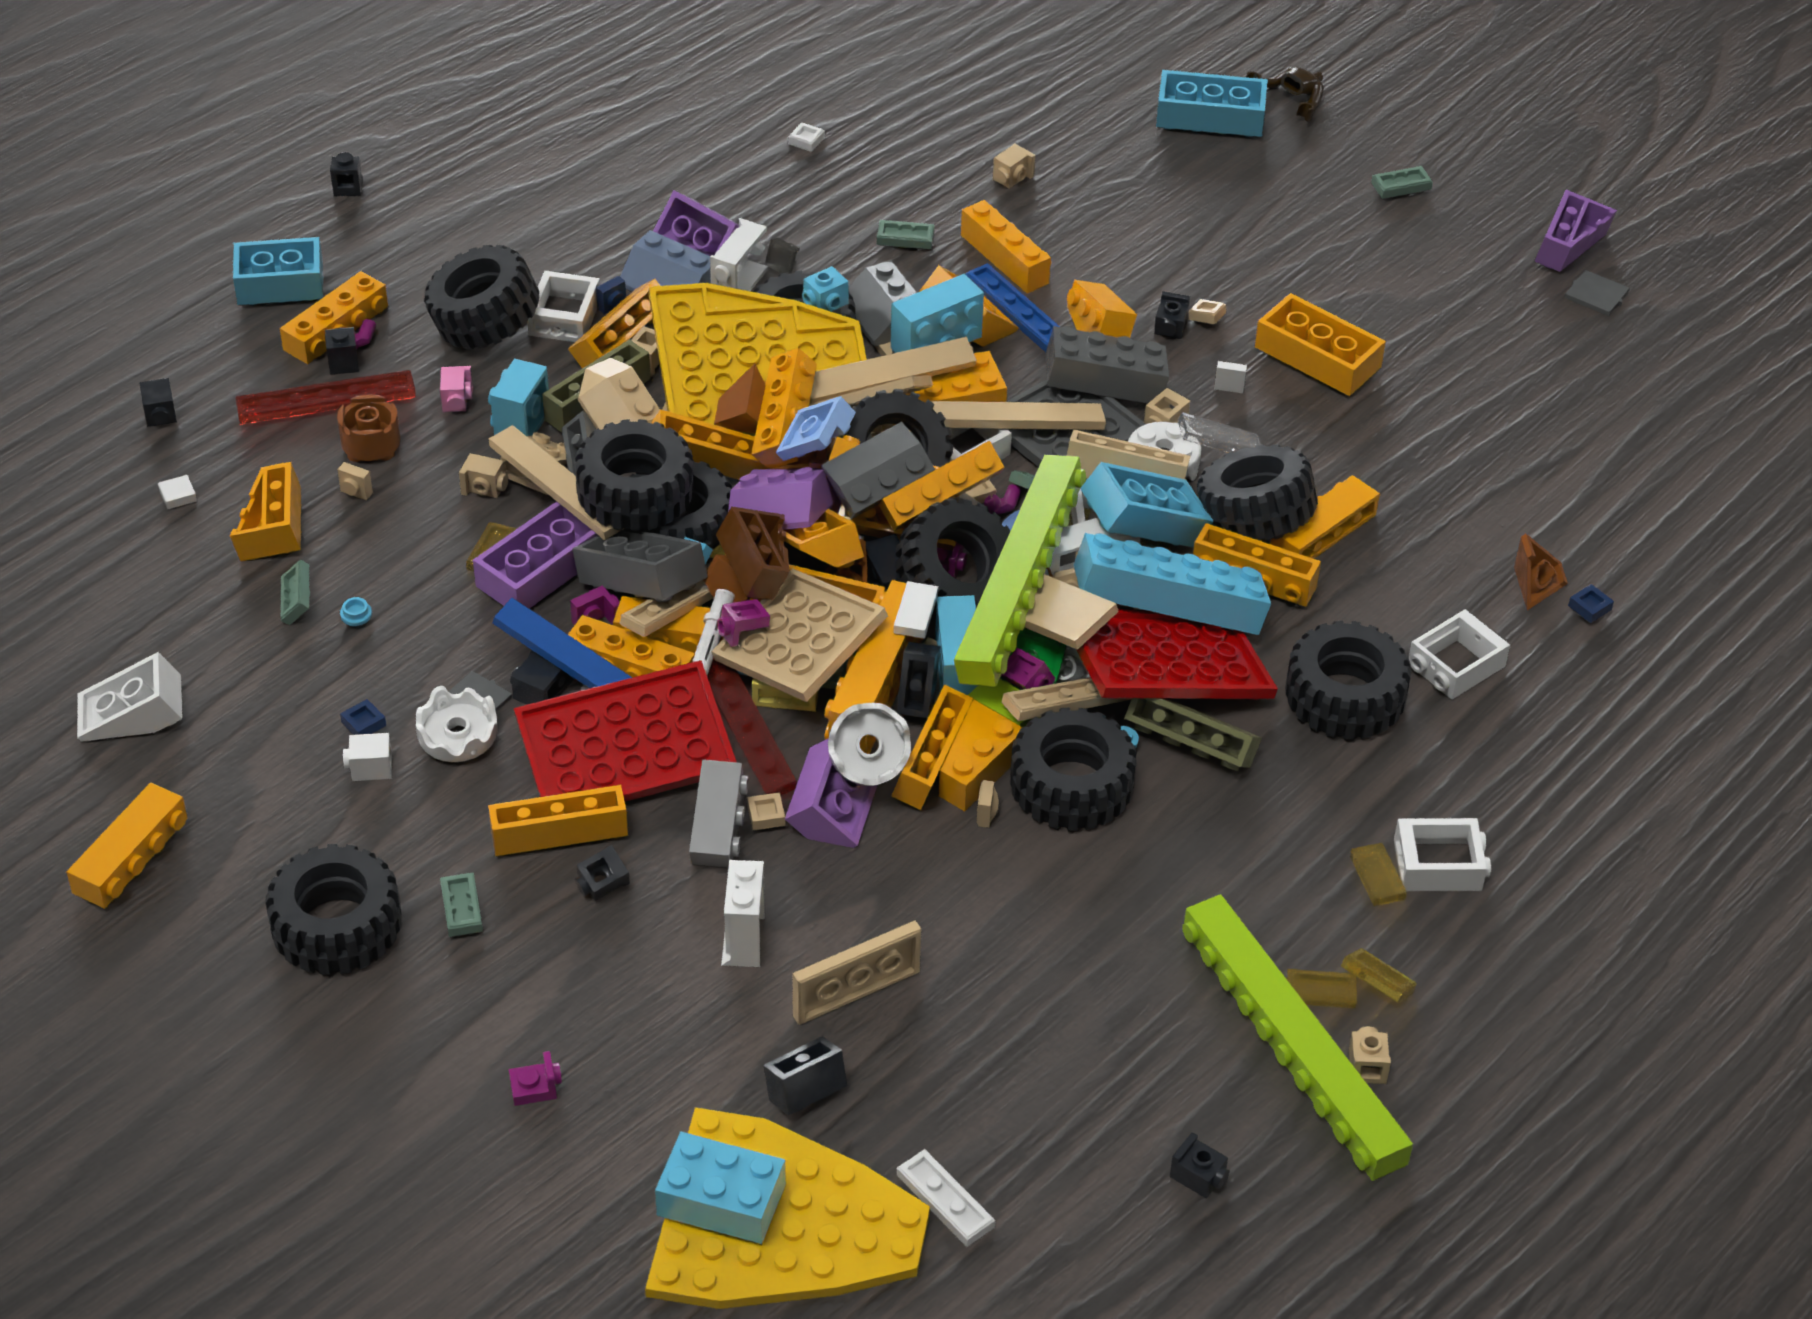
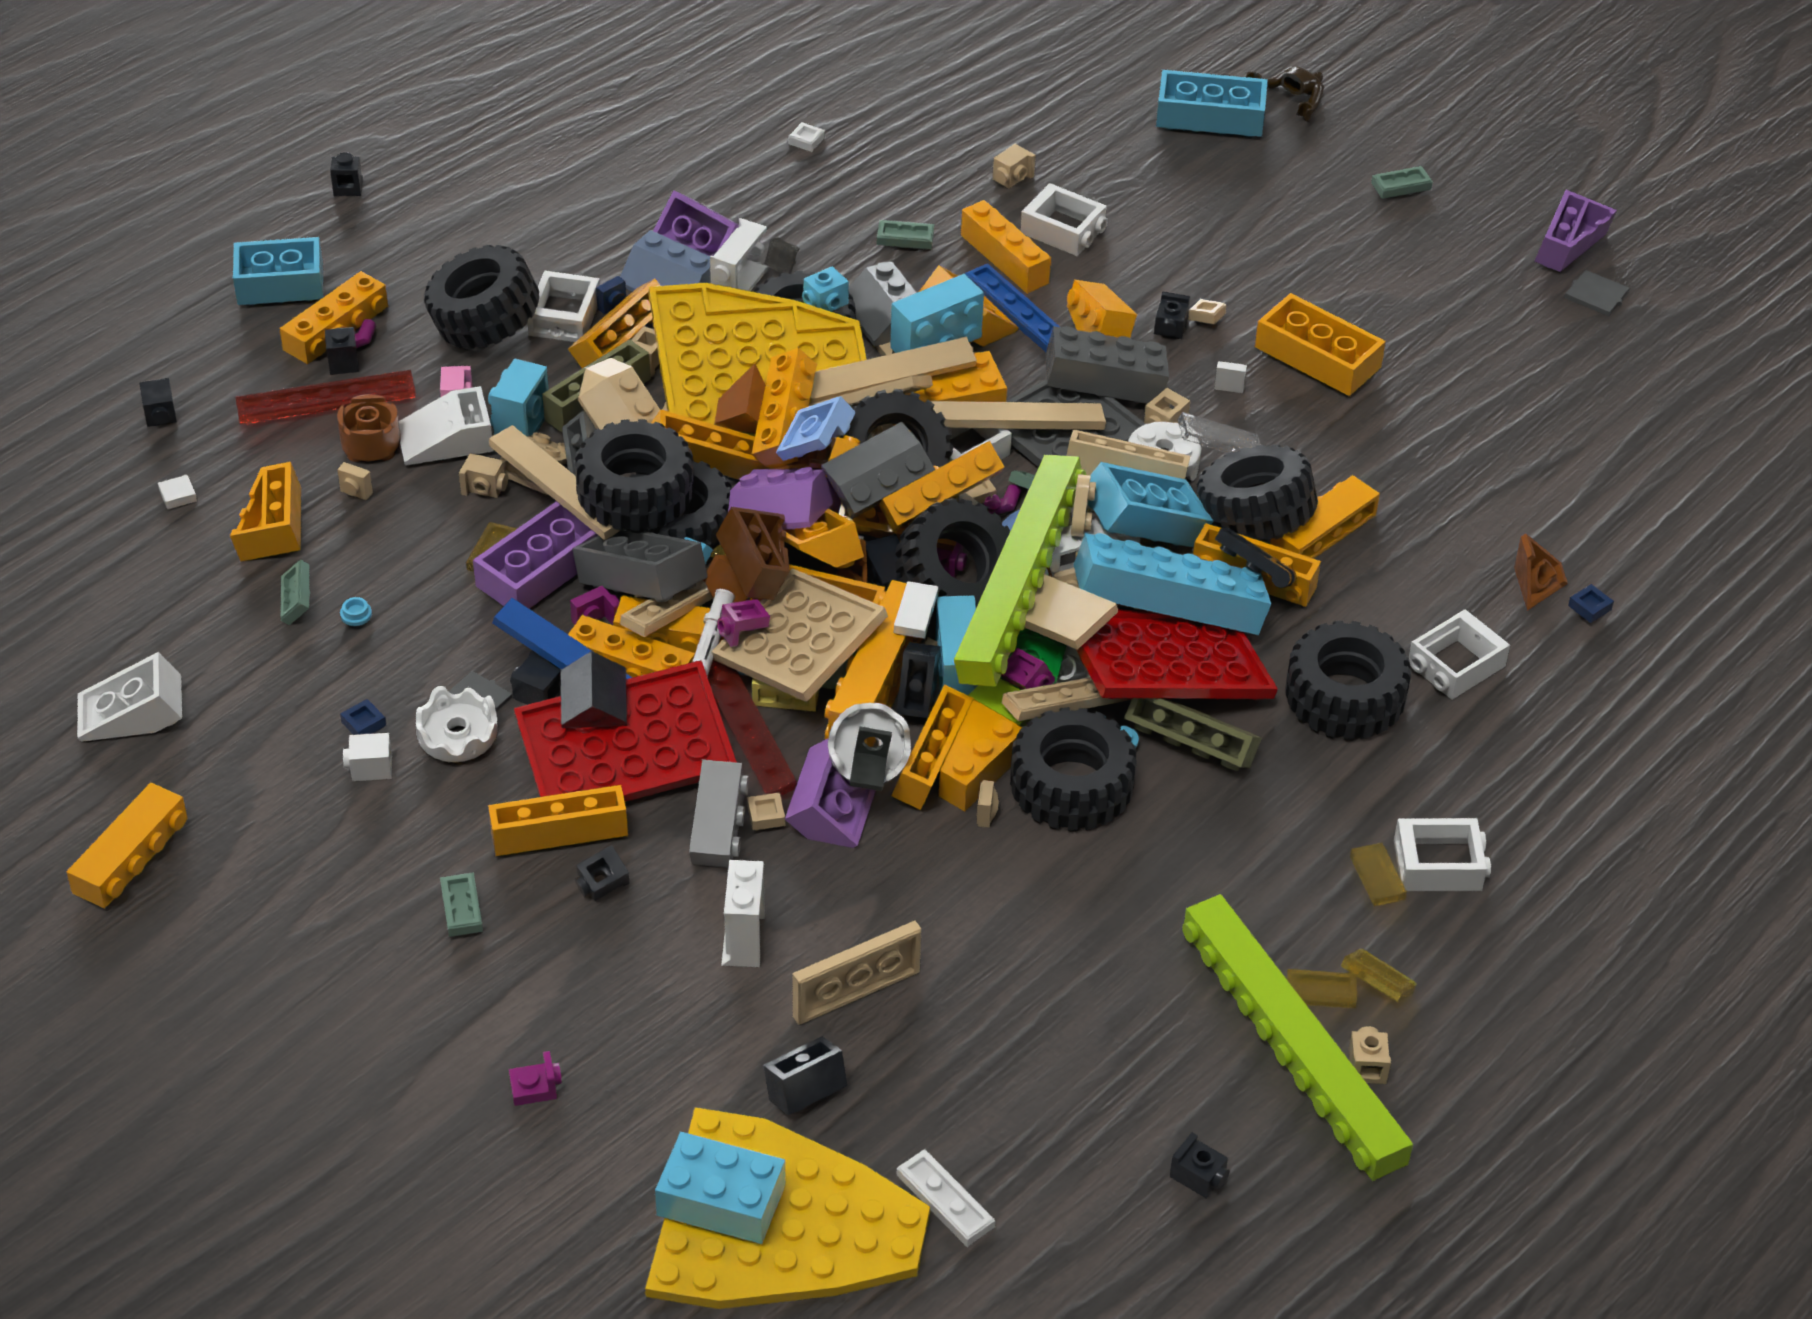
(340, 941): black tyre -> none
(447, 428): none -> white slope
(593, 693): none -> black slope
(869, 761): none -> pearl dark grey bracket
(1038, 225): none -> white window
(1081, 519): none -> tan plate
(1256, 558): none -> black plate

